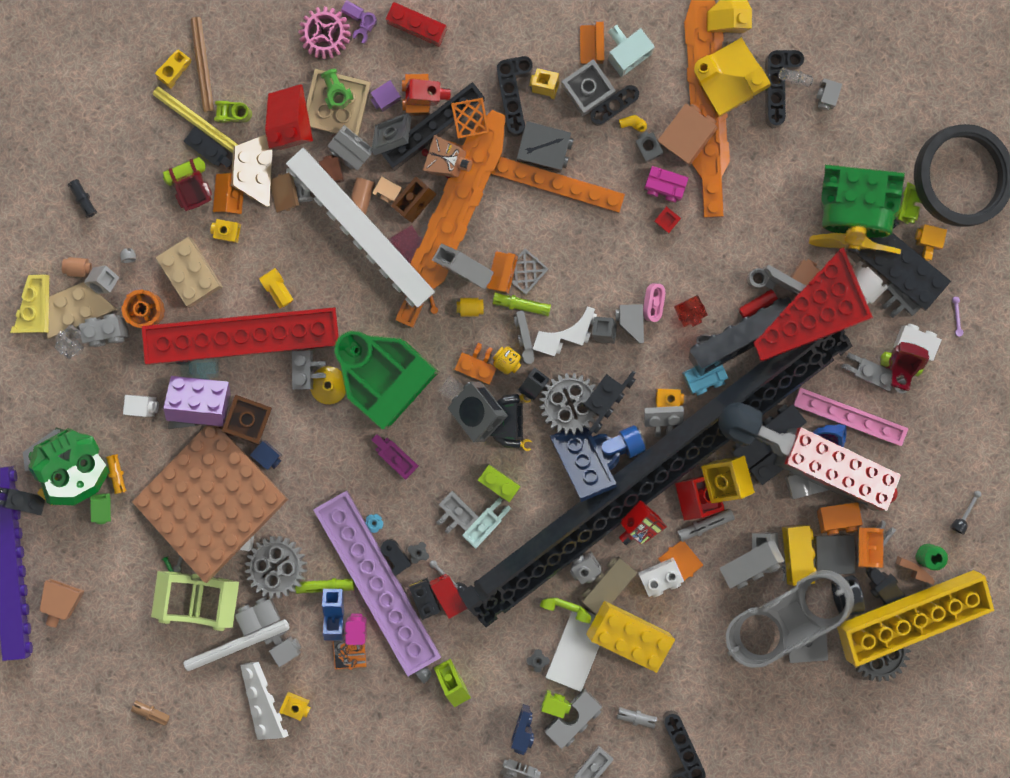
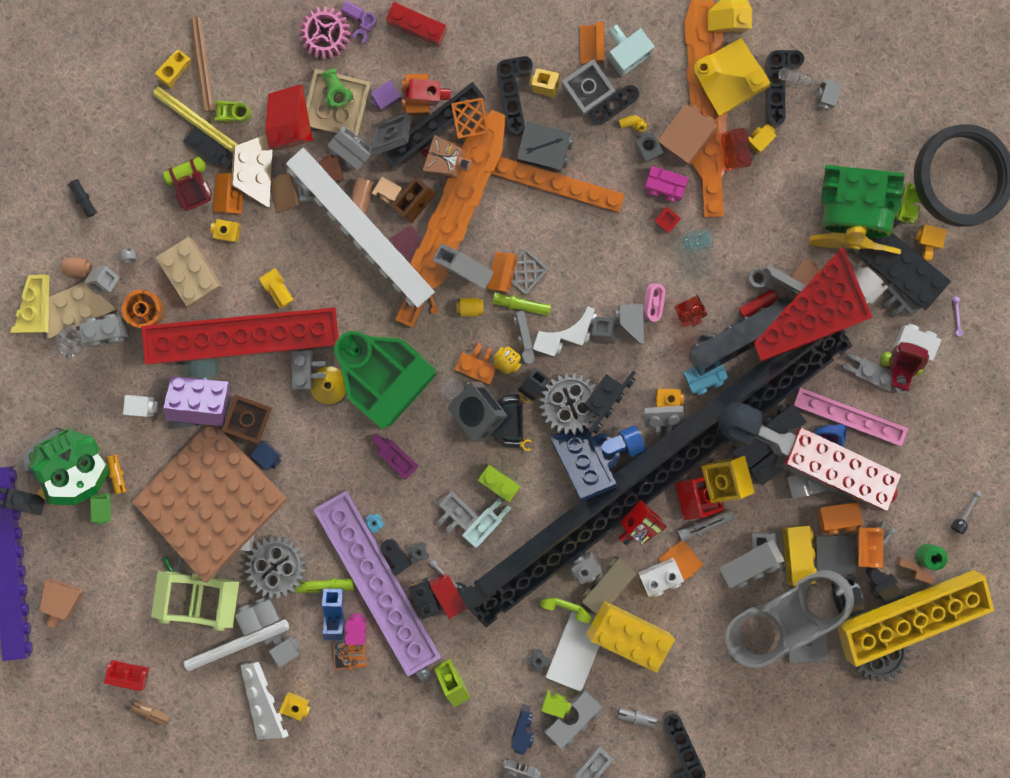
(126, 675): none -> red hinge
(698, 240): none -> clear light blue brick
(736, 149): none -> clear red brick
(761, 138): none -> yellow brick

